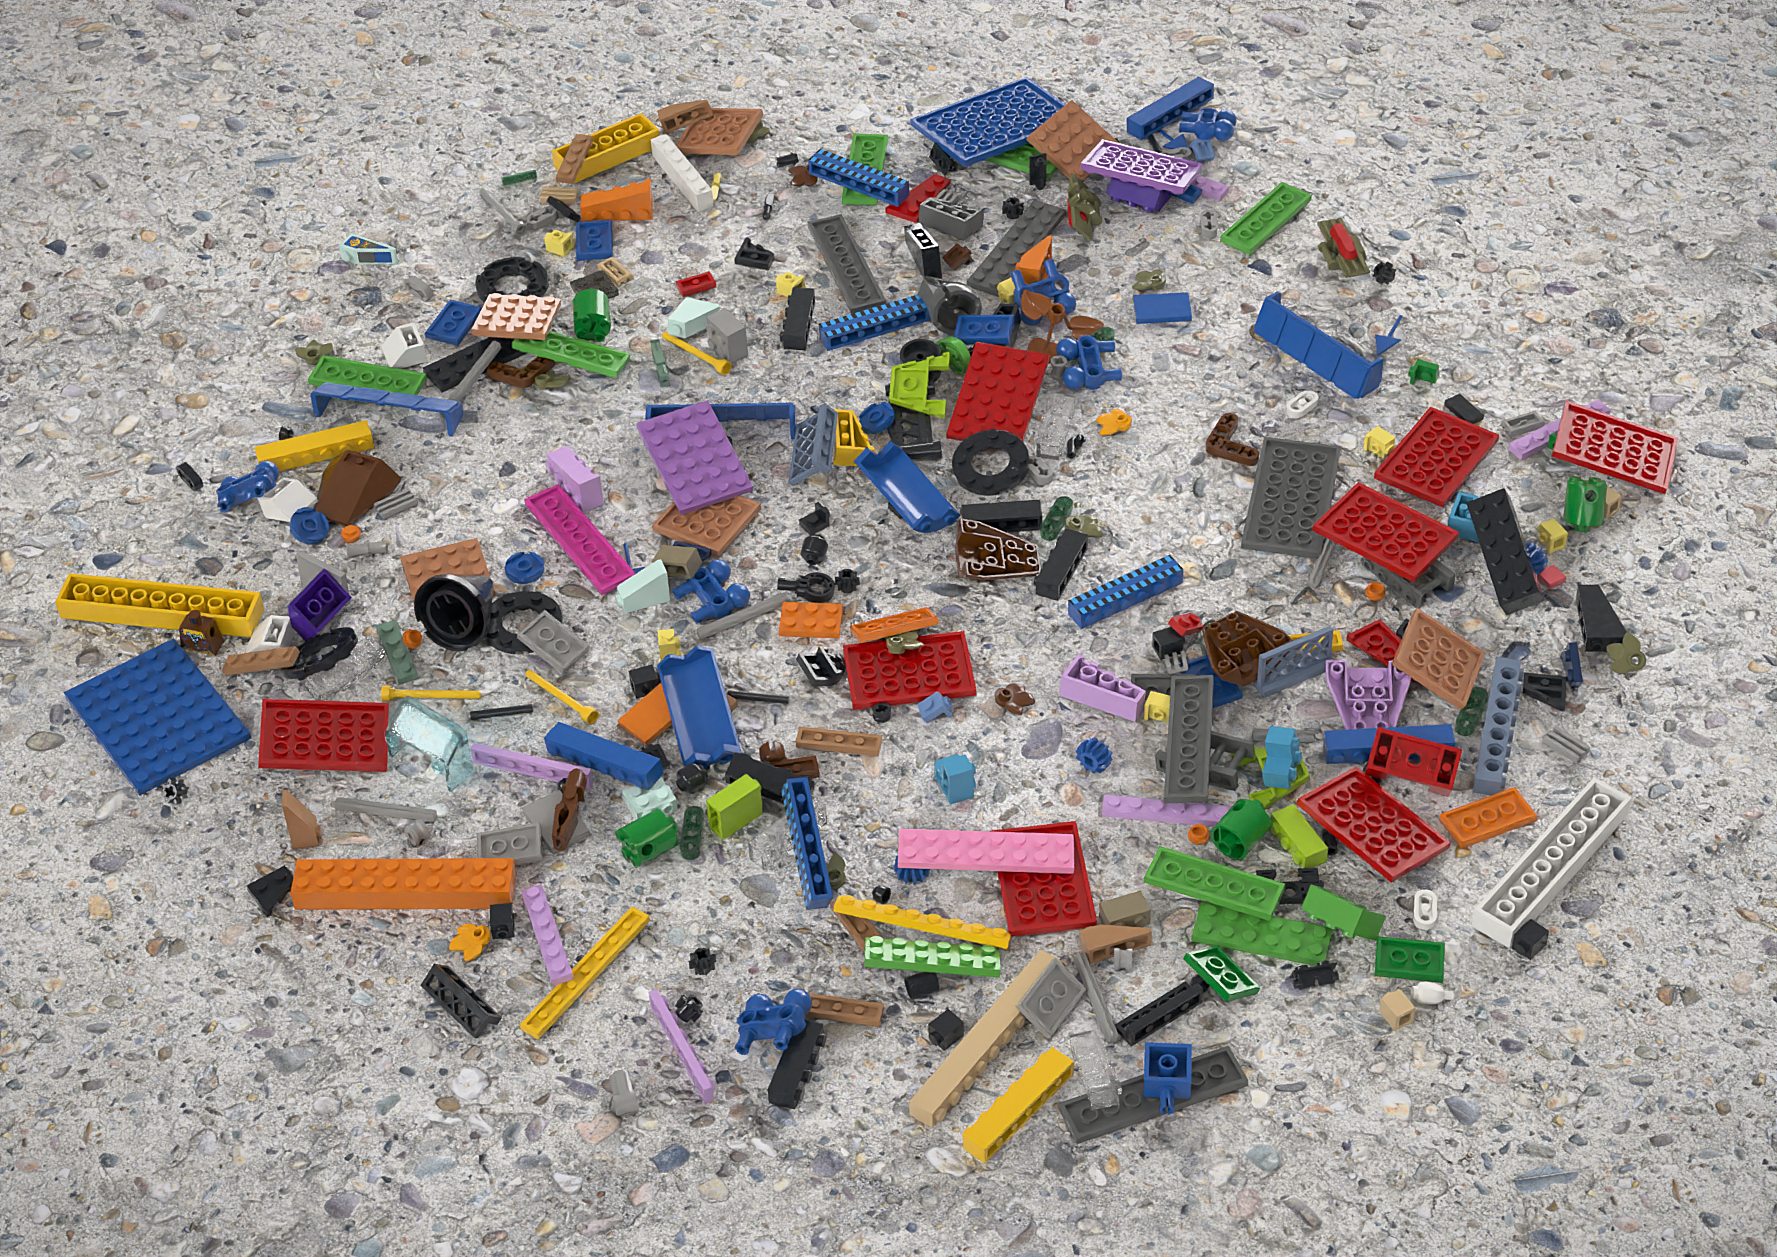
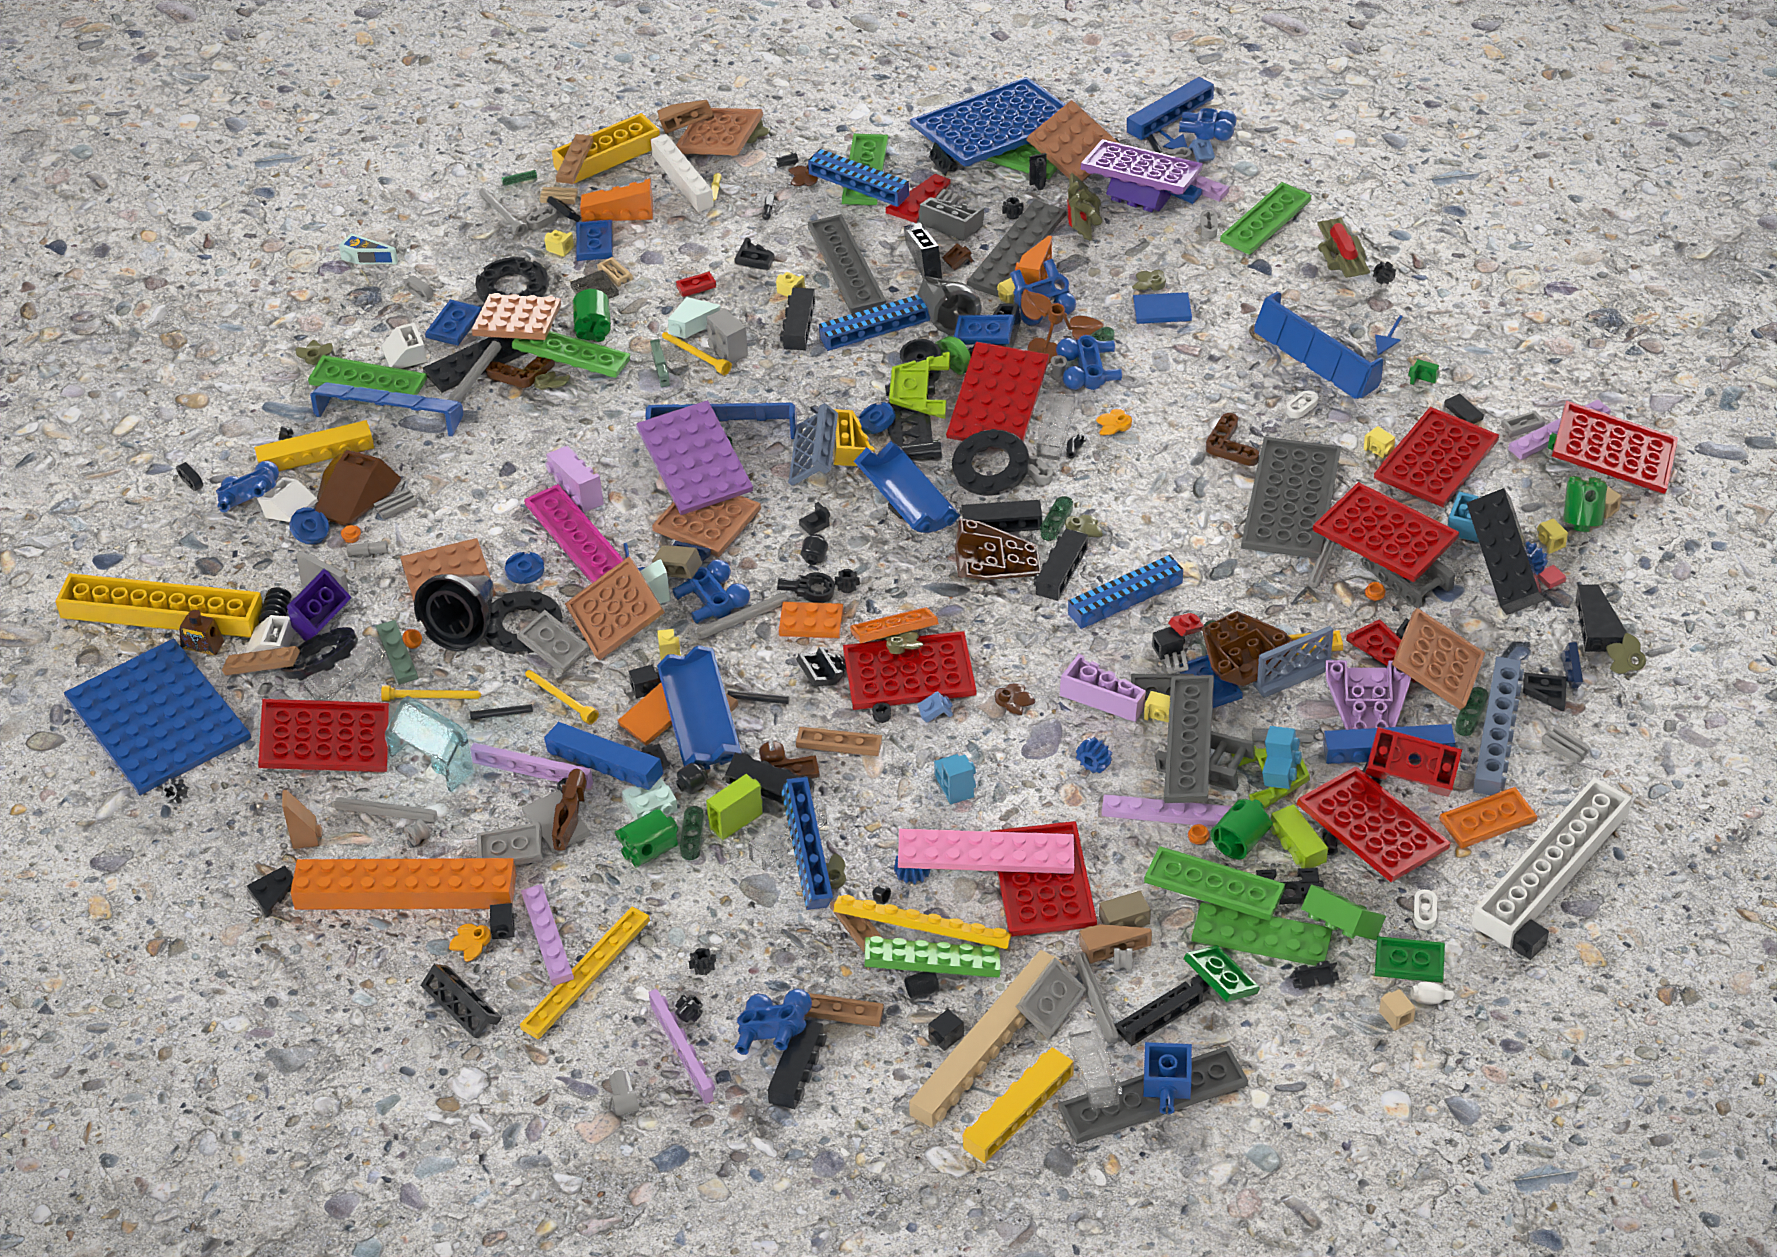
(275, 603): none -> black piece
(614, 608): none -> nougat plate

